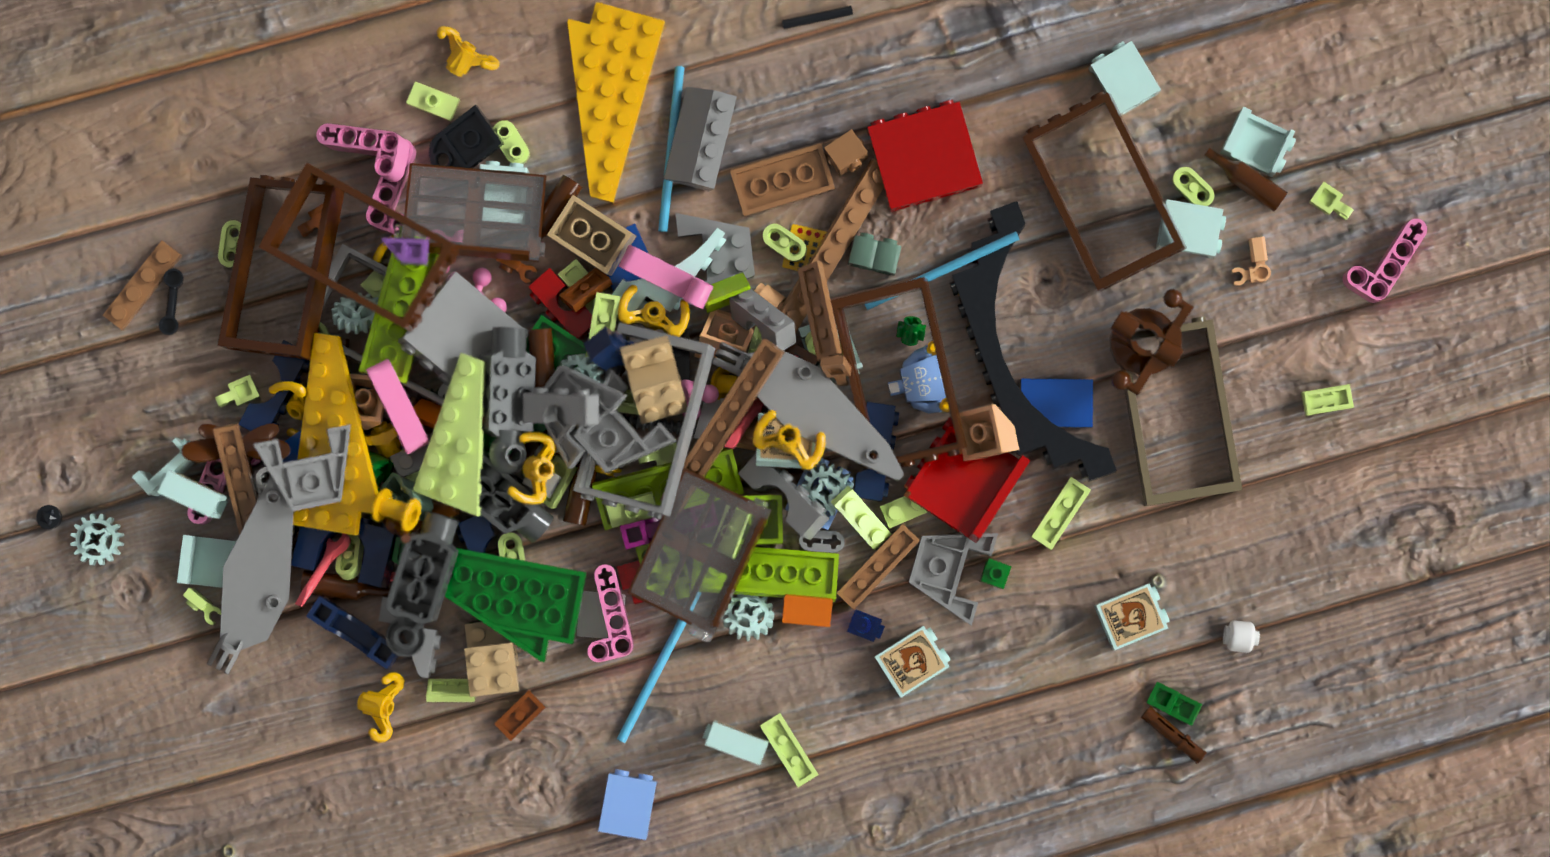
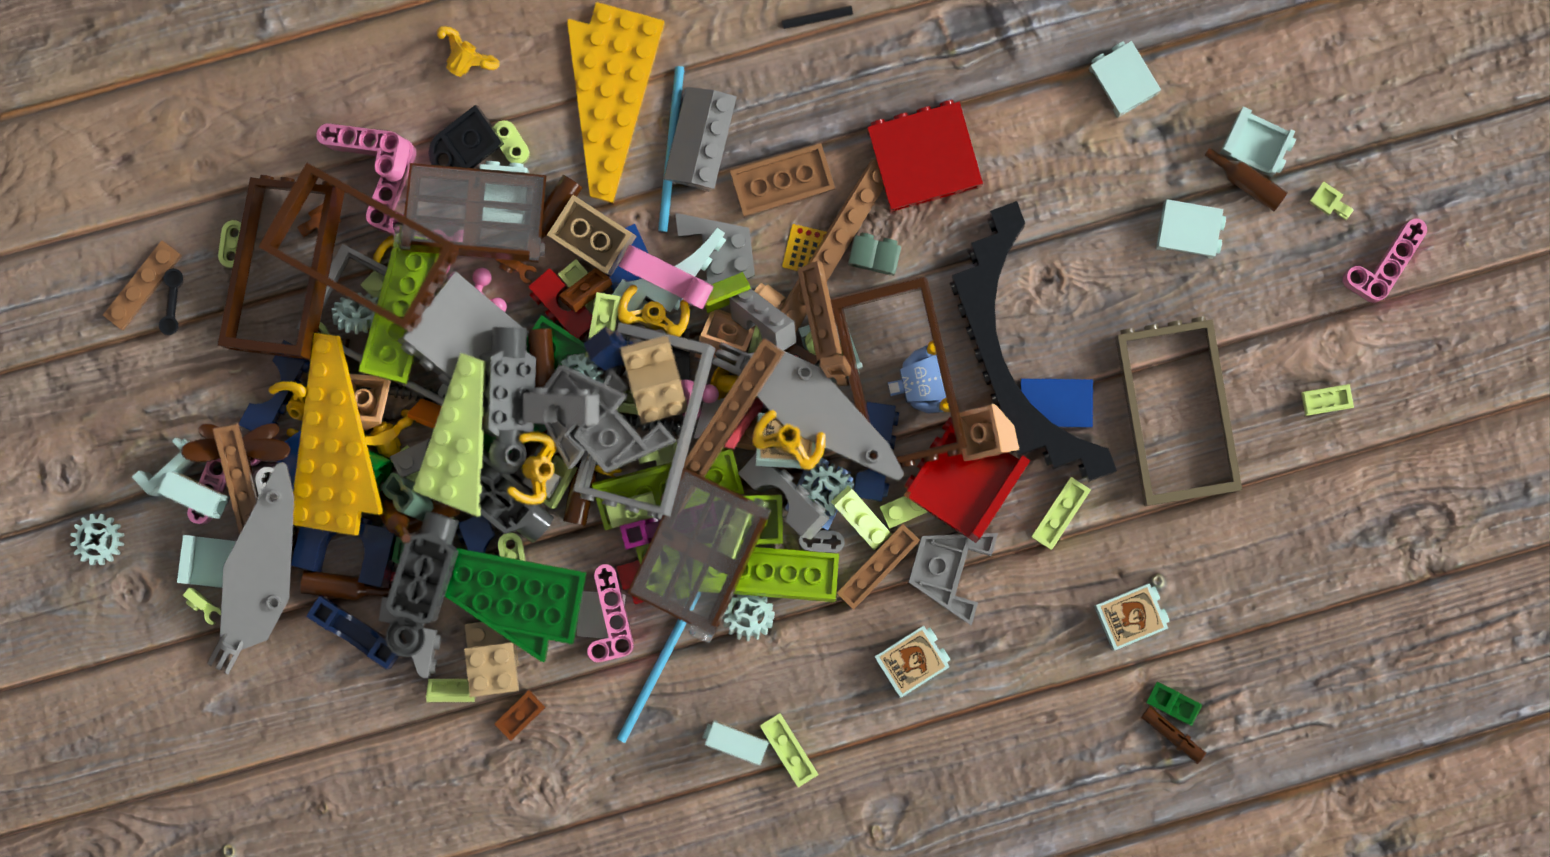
(49, 517): black tile -> none
(240, 391): yellowish green plate -> none
(312, 479): light grey wing -> none
(332, 551): coral piece -> none
(350, 562): yellowish green plate -> none
(381, 705): yellow piece -> none
(388, 507): yellow hose -> none
(397, 406): bright pink beam -> none
(408, 250): medium lavender tile -> none
(433, 101): yellowish green plate -> none
(627, 804): light blue panel -> none
(784, 243): yellowish green plate -> none
(807, 610): orange panel -> none
(846, 153): medium nougat head -> none
(865, 626): clear blue brick -> none
(911, 331): green gear -> none
(959, 262): medium azure piece -> none
(995, 573): green brick -> none
(1058, 121): reddish brown door -> none
(1140, 361): reddish brown piece -> none
(1193, 187): yellowish green plate -> none
(1240, 636): white head -> none
(1260, 272): light nougat bar -> none

